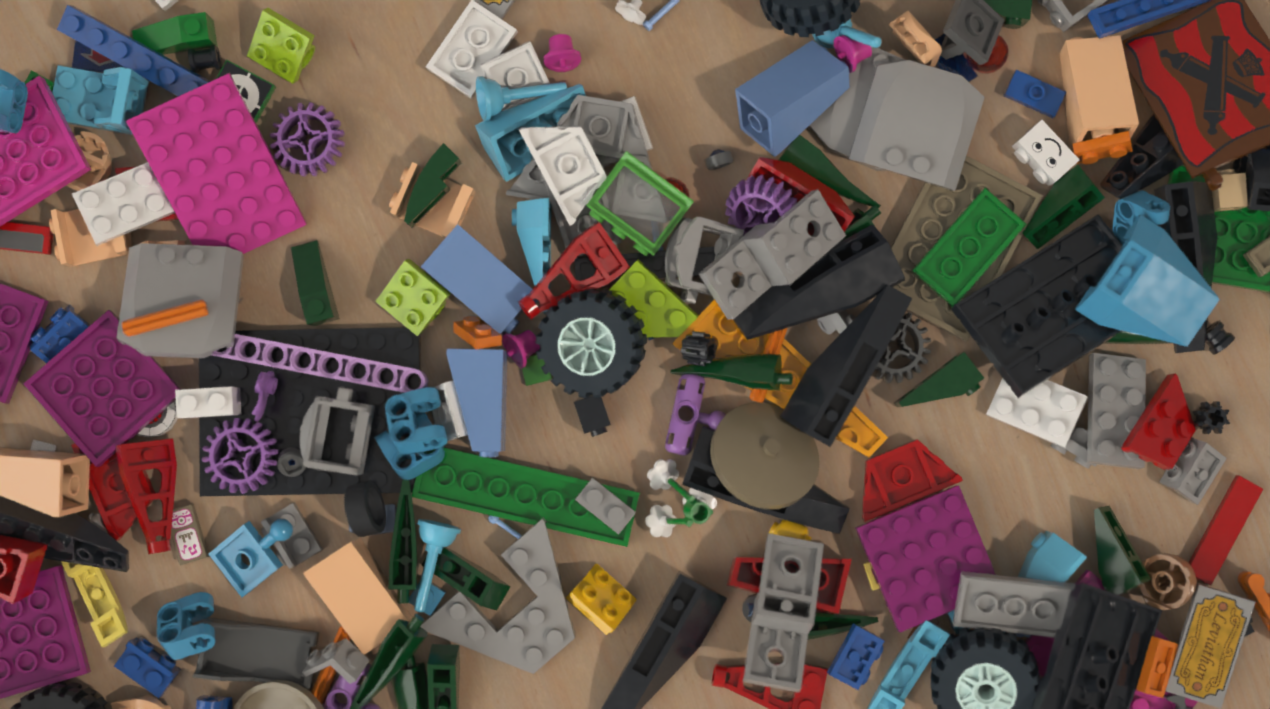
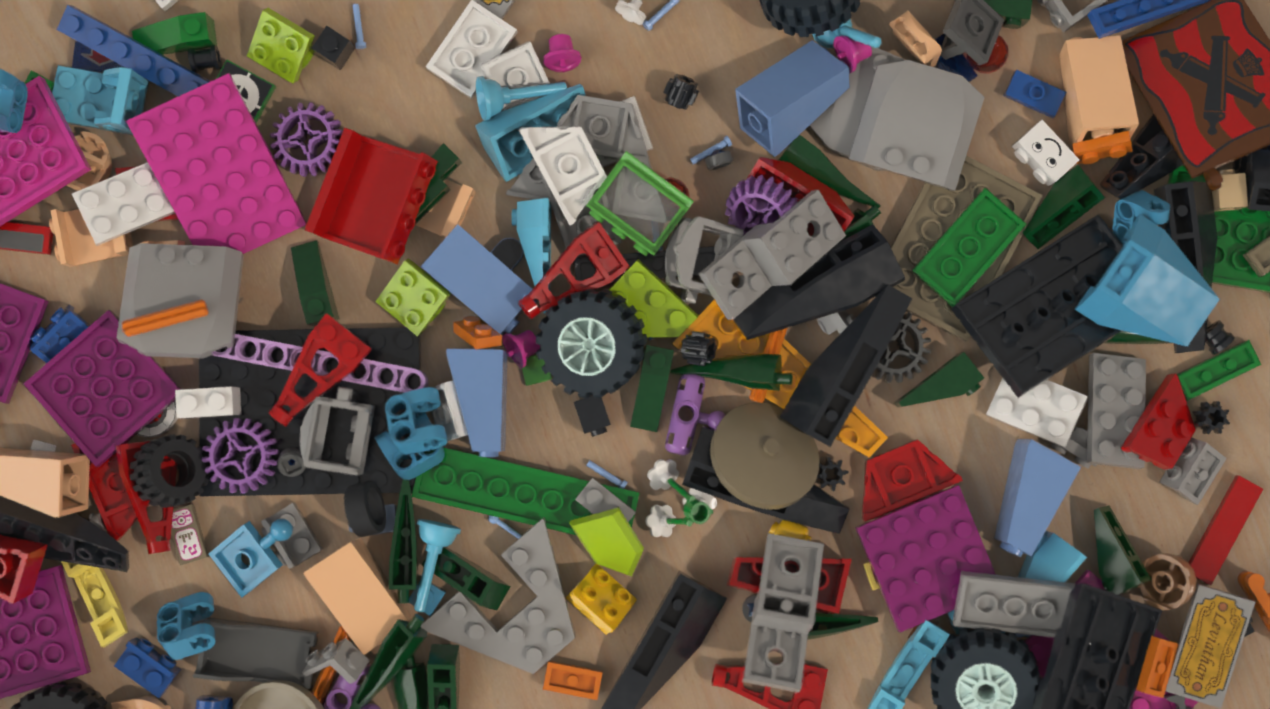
(149, 477): none -> black tyre
(265, 385): medium lavender plate -> none
(333, 48): none -> black brick
(339, 342): none -> red plate
(360, 44): none -> light blue piece
(371, 196): none -> red panel
(509, 252): none -> black tile
(572, 680): none -> orange plate
(609, 540): none -> lime tile
(621, 484): none -> light blue piece
(652, 388): none -> dark green slope
(681, 91): none -> black gear
(726, 142): none -> light blue piece
(838, 472): none -> black gear
(856, 657): blue bracket -> none
(1032, 495): none -> medium blue slope
(1218, 369): none -> green tile

